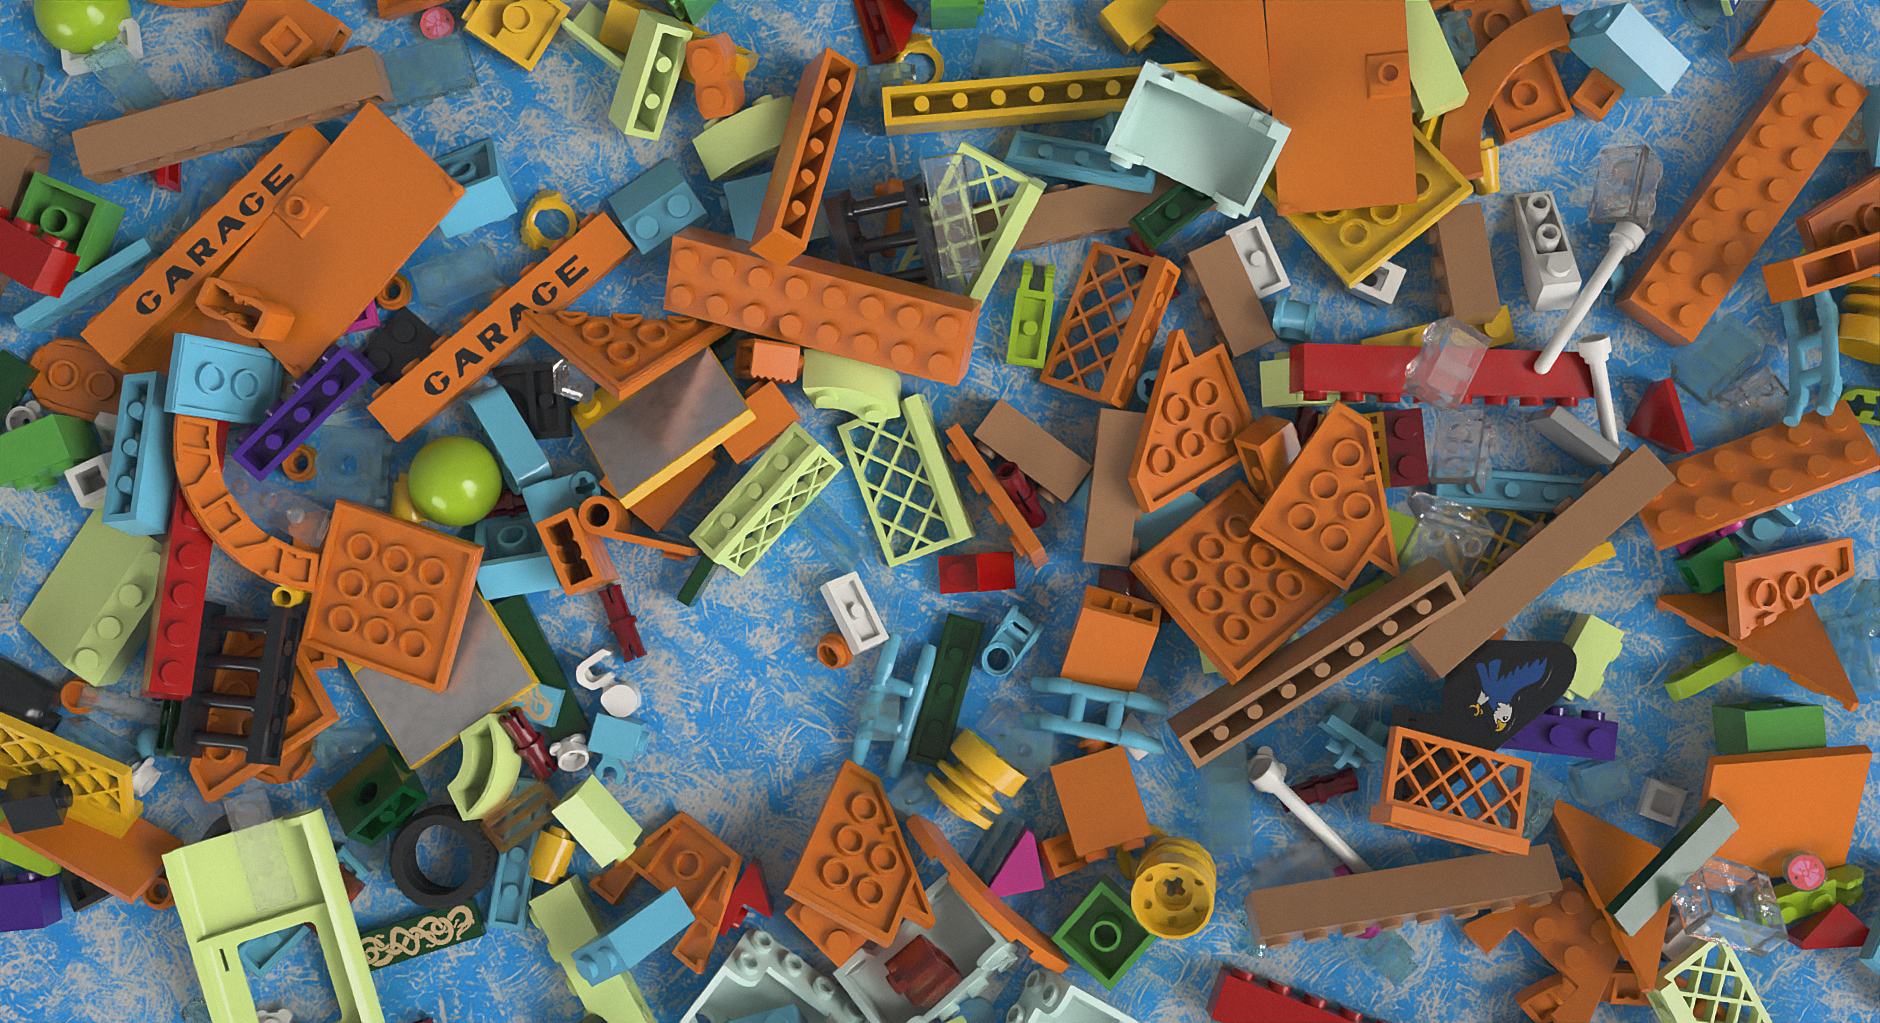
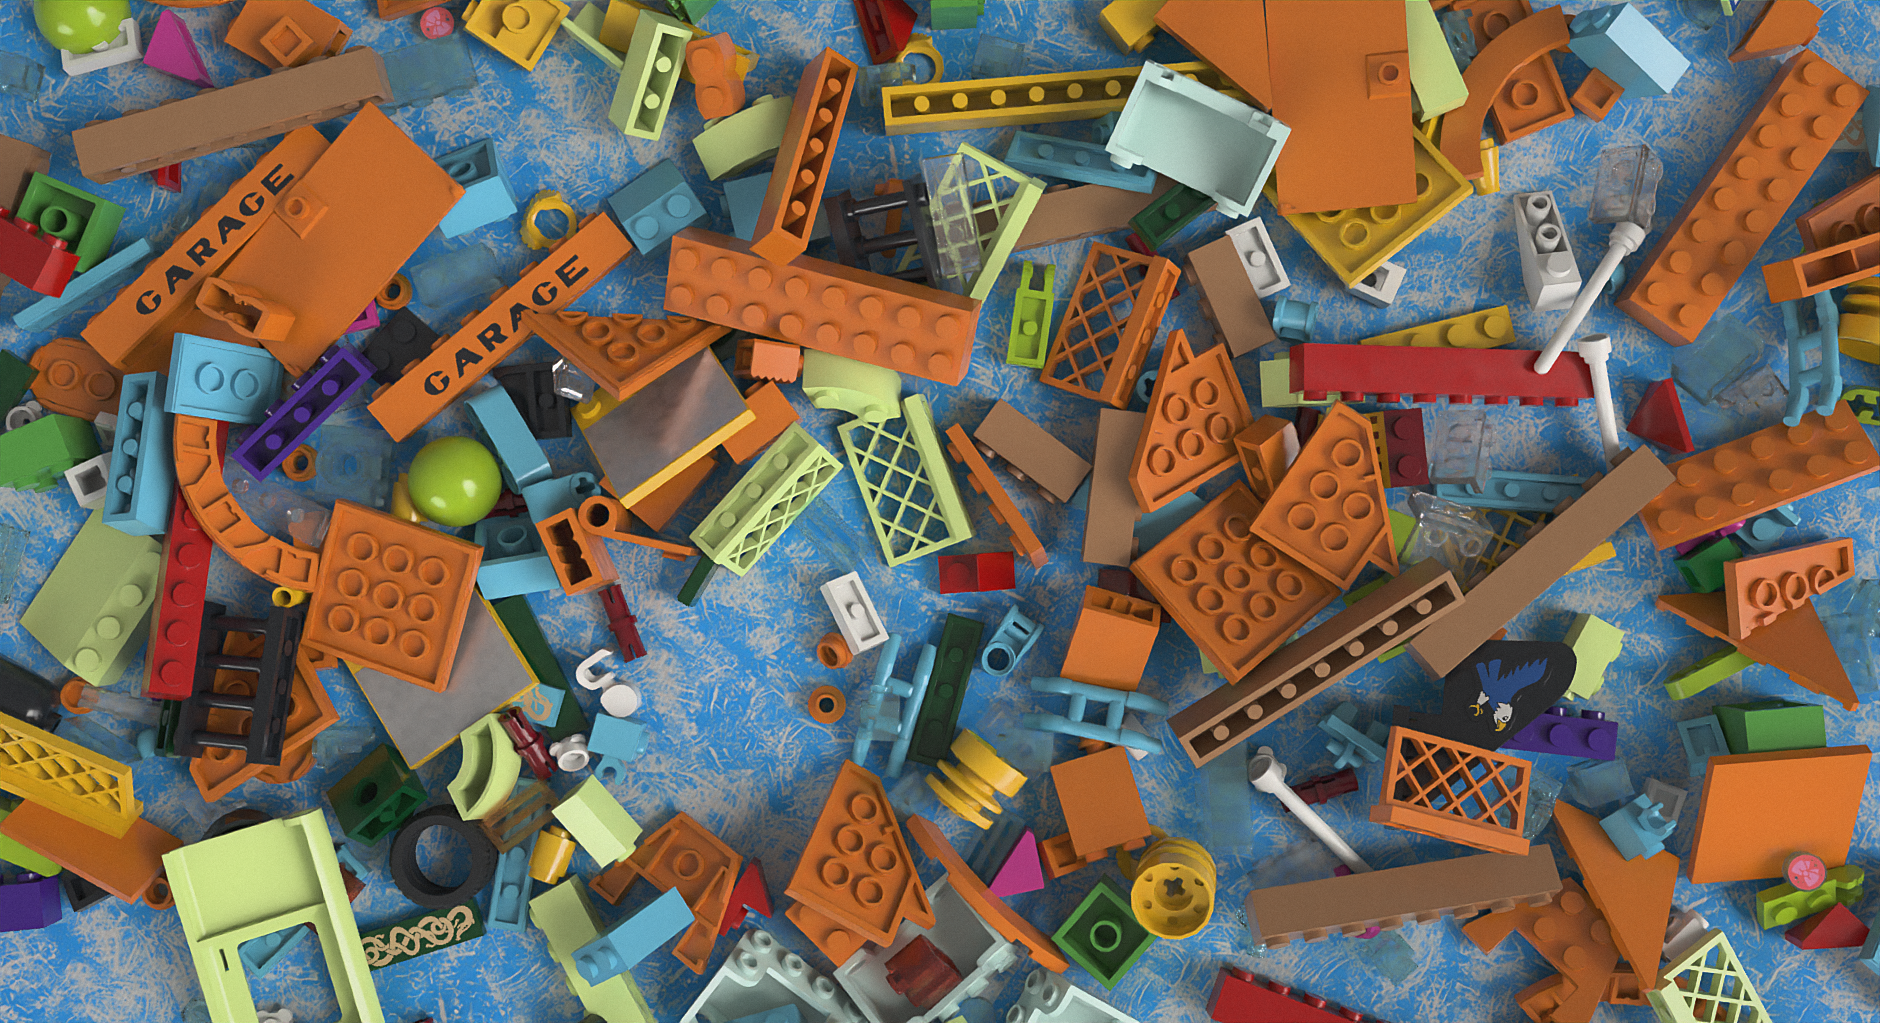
(36, 801): black brick -> none
(124, 76): clear light blue tile -> none
(144, 776): white plate -> none
(175, 53): none -> dark pink slope
(260, 850): clear plate -> none
(827, 692): none -> orange plate
(1013, 482): dark red pin -> none
(1445, 363): clear brick -> none
(1463, 266): medium nougat brick -> none
(1573, 436): light grey tile -> none
(1638, 828): none -> medium azure brick
(1672, 867): tile -> none
(1699, 740): none -> medium azure bracket
(1755, 929): clear window -> none

